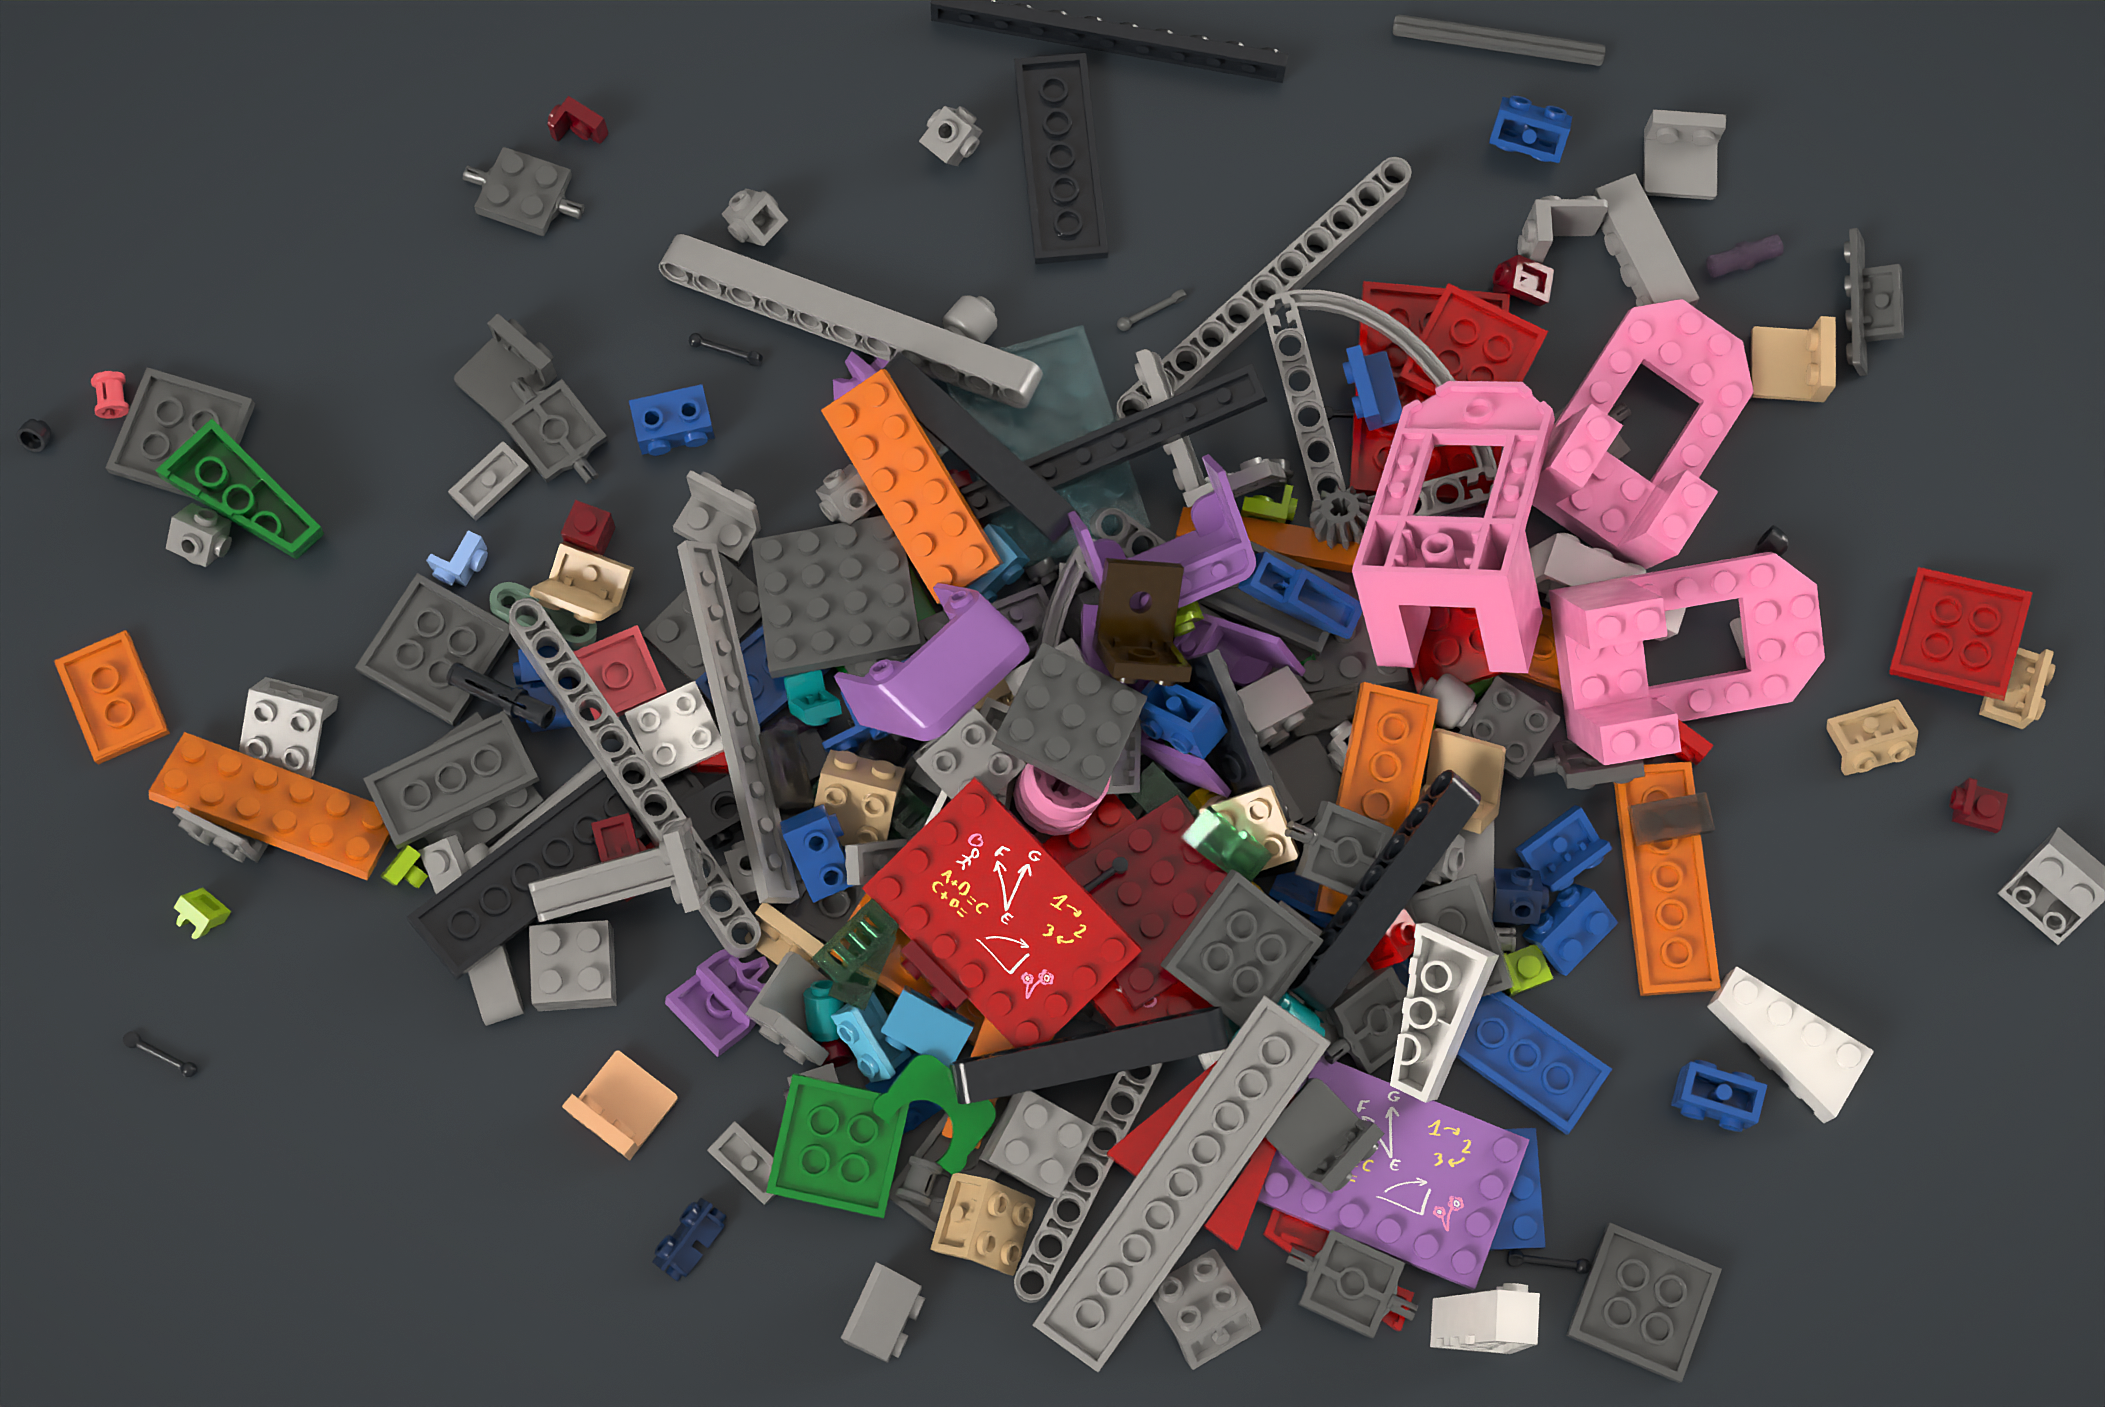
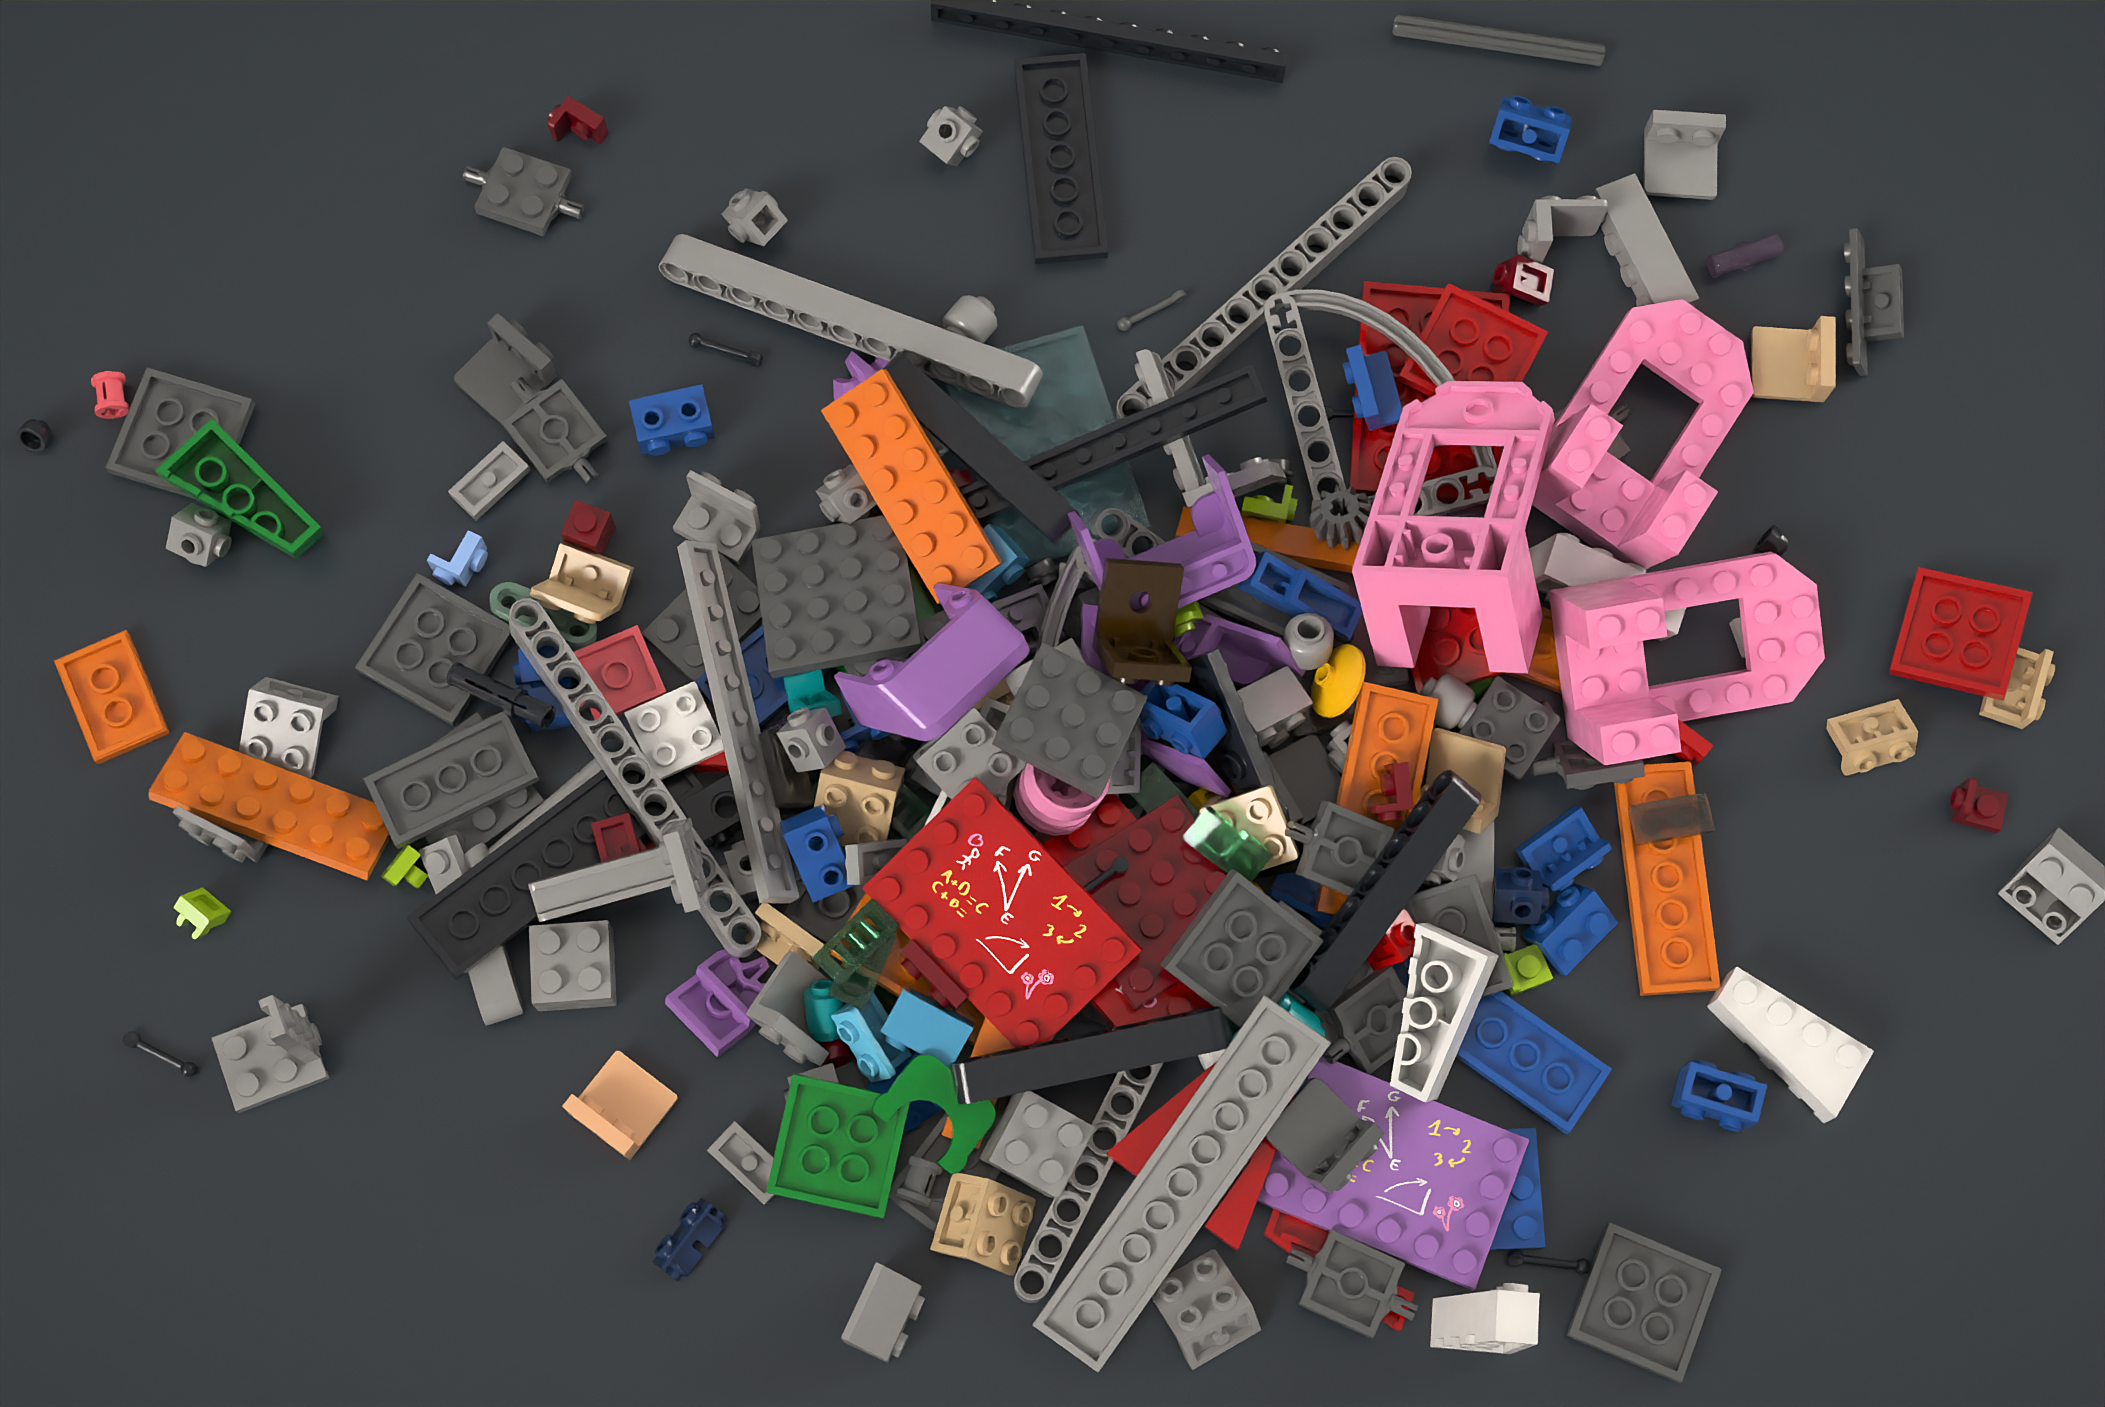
(270, 1055): none -> light grey bracket
(810, 739): none -> light grey brick
(1309, 640): none -> light grey head
(1338, 681): none -> yellow dish
(1397, 786): none -> dark red bracket

